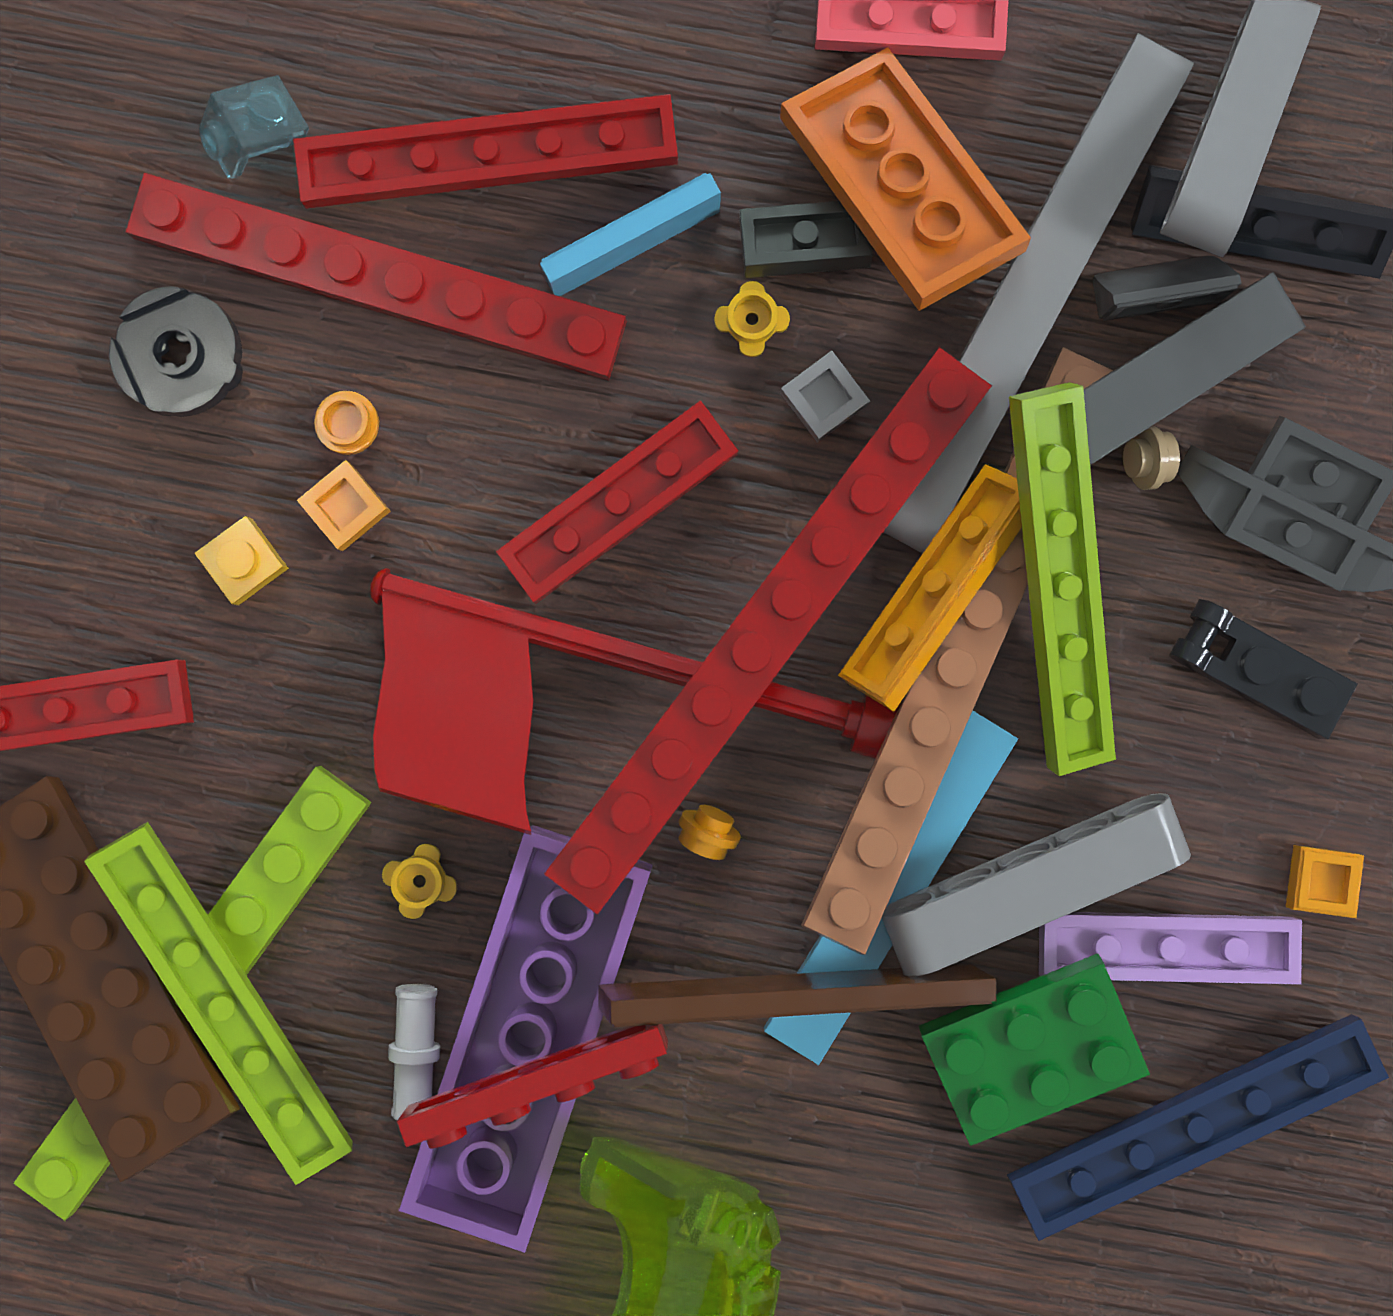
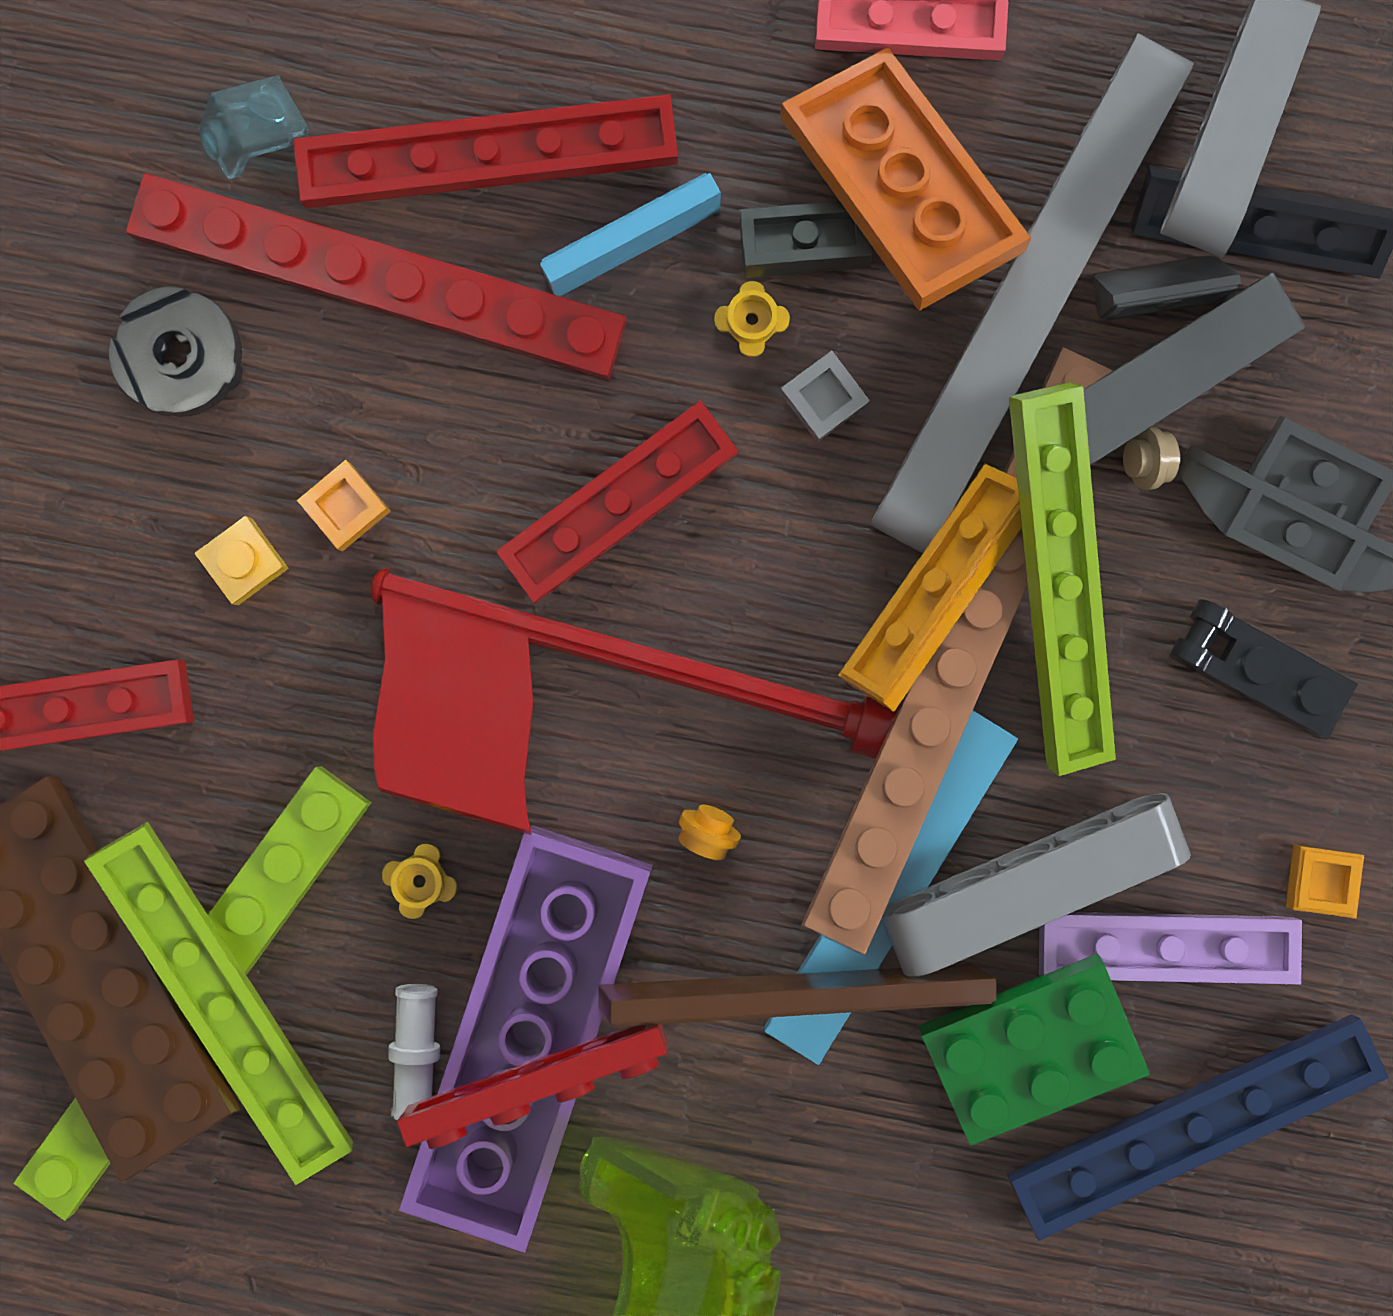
(346, 422): light orange plate -> none
(767, 631): red plate -> none

